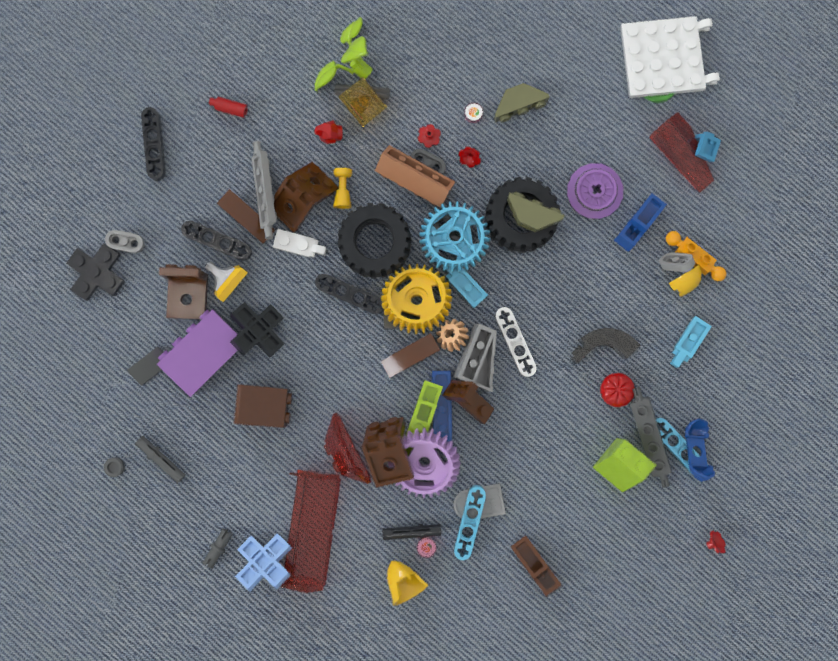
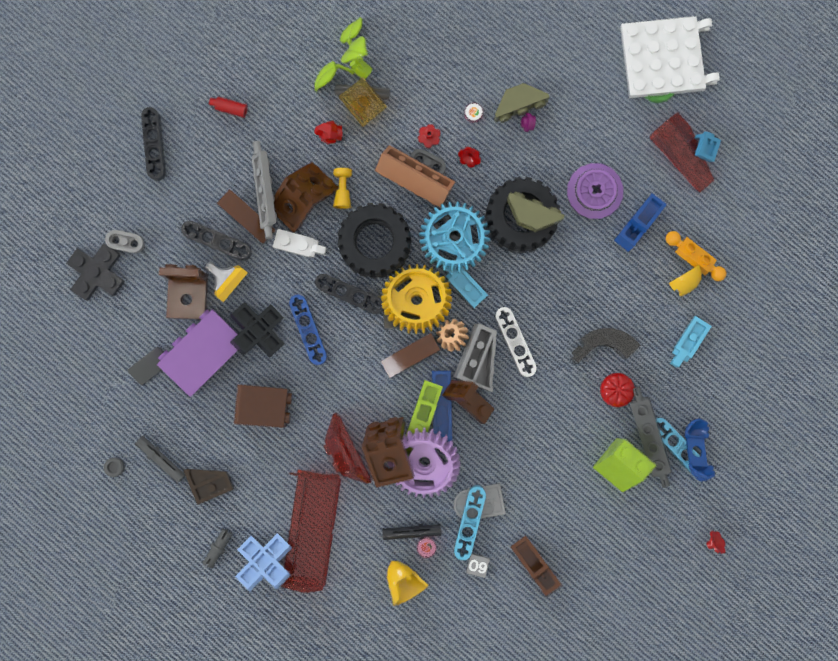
(208, 483): none -> dark brown wing
(305, 331): none -> blue beam
(477, 565): none -> light grey tile
(528, 122): none -> magenta plate
(677, 262): light grey plate -> none

